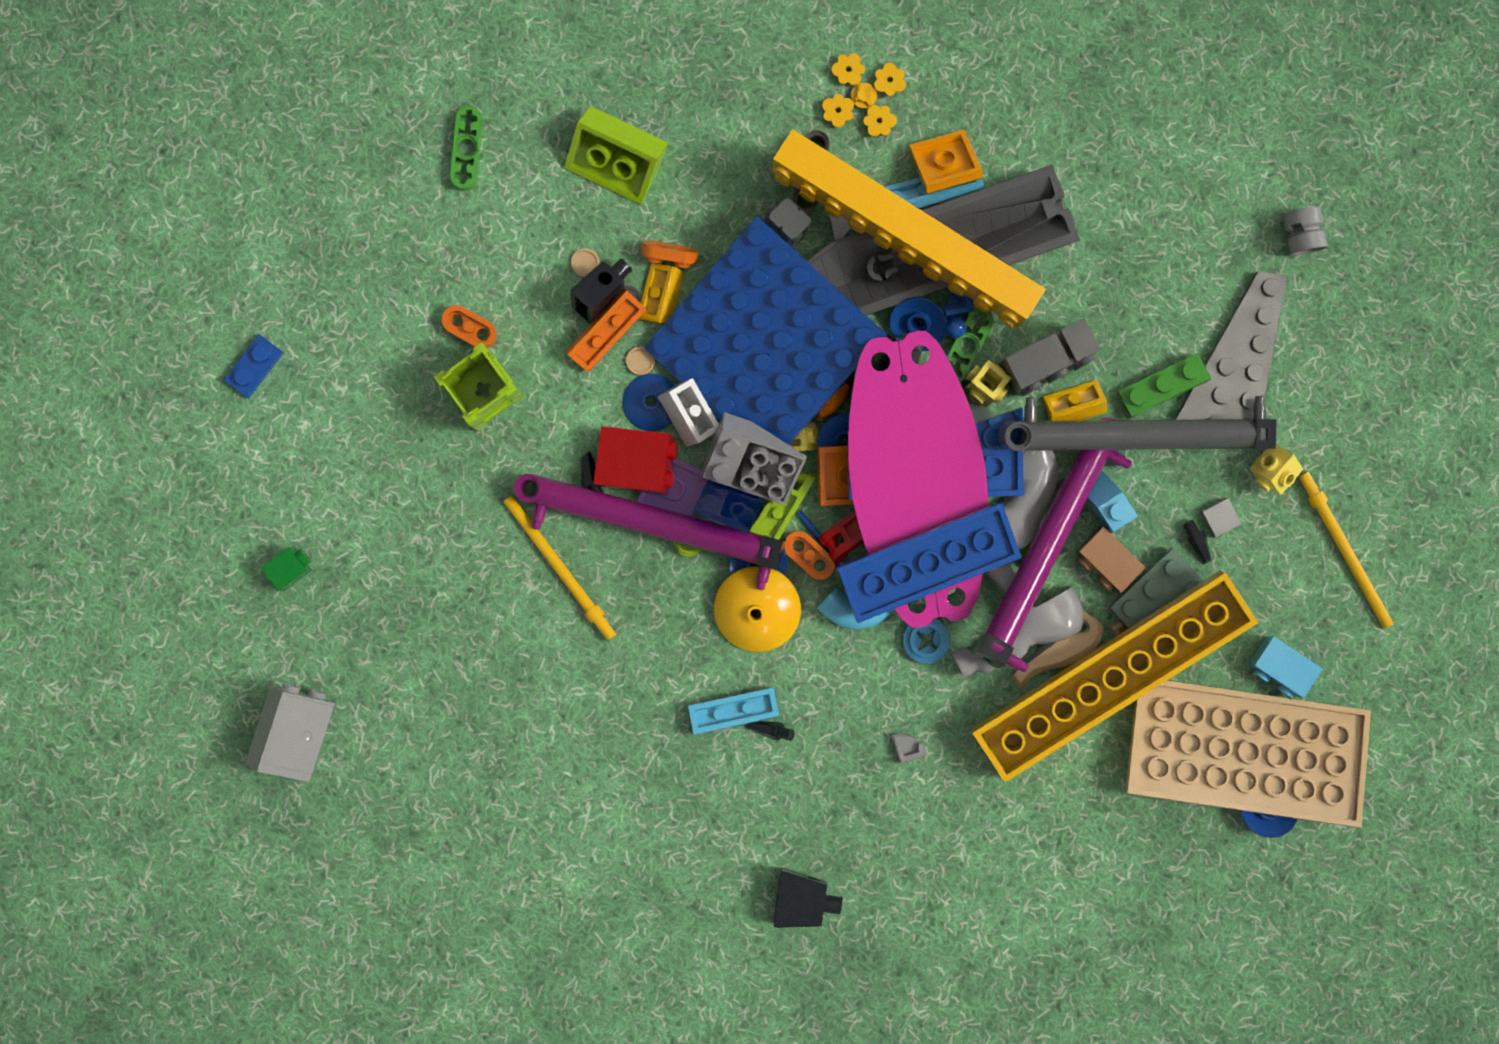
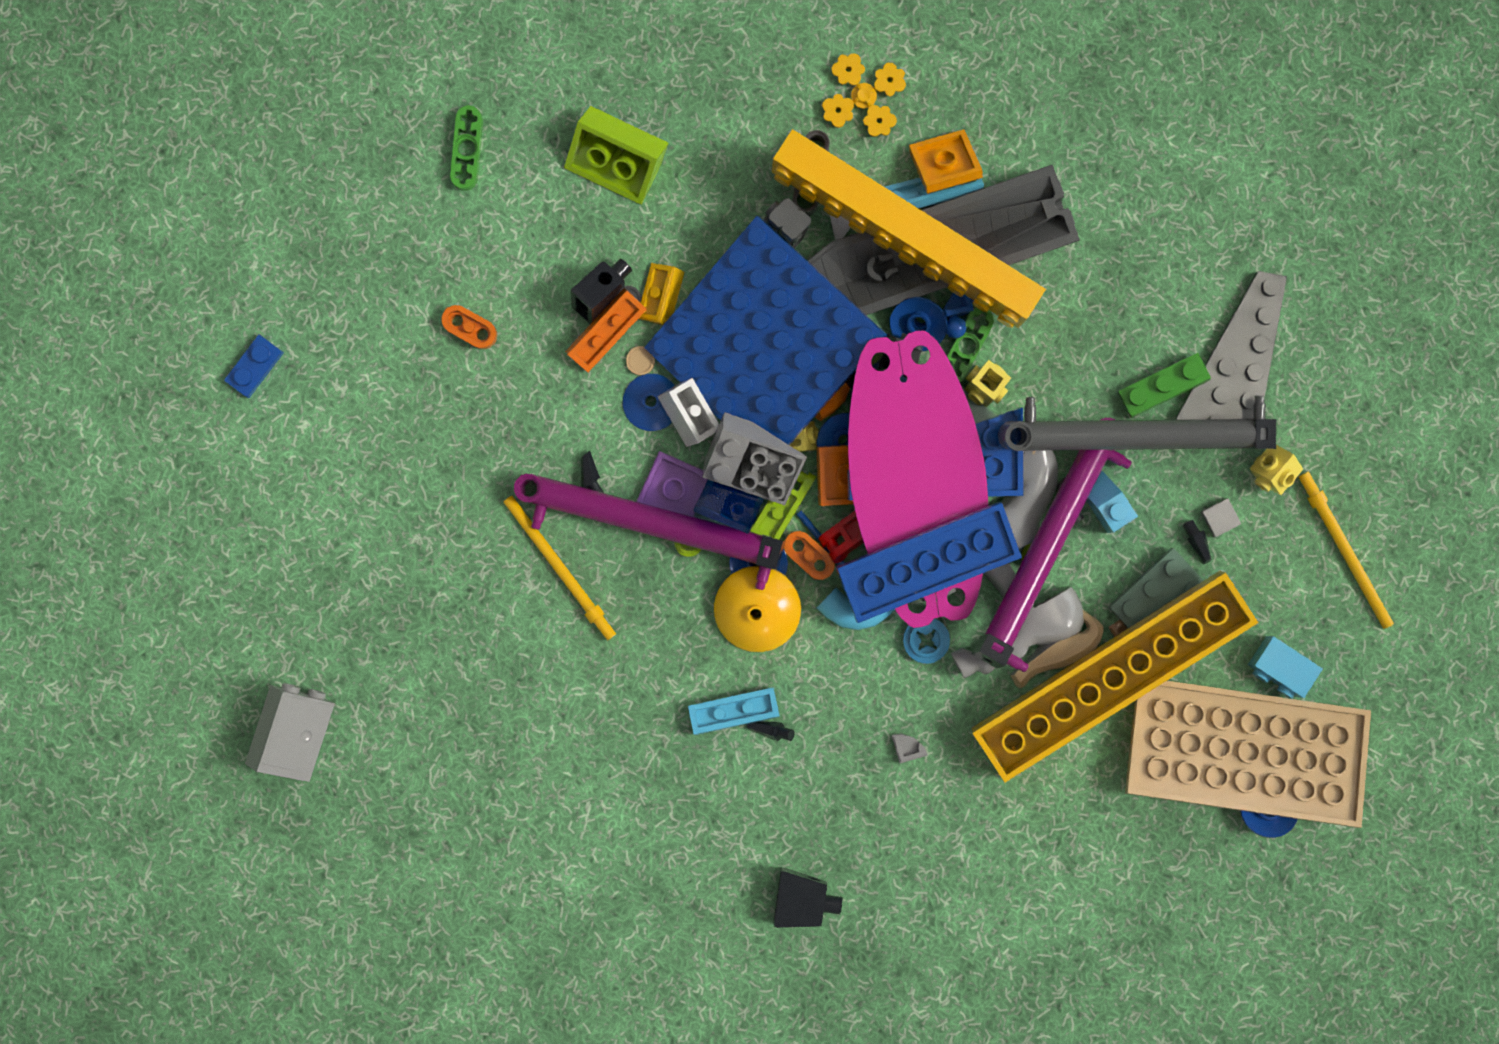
(287, 568): green brick -> none
(463, 382): lime container -> none
(584, 261): tan piece -> none
(635, 460): red brick -> none
(658, 251): orange plate -> none
(1050, 358): dark grey piece -> none
(1076, 402): yellow slope -> none
(1109, 561): medium nougat brick -> none
(1305, 231): light grey wheel -> none

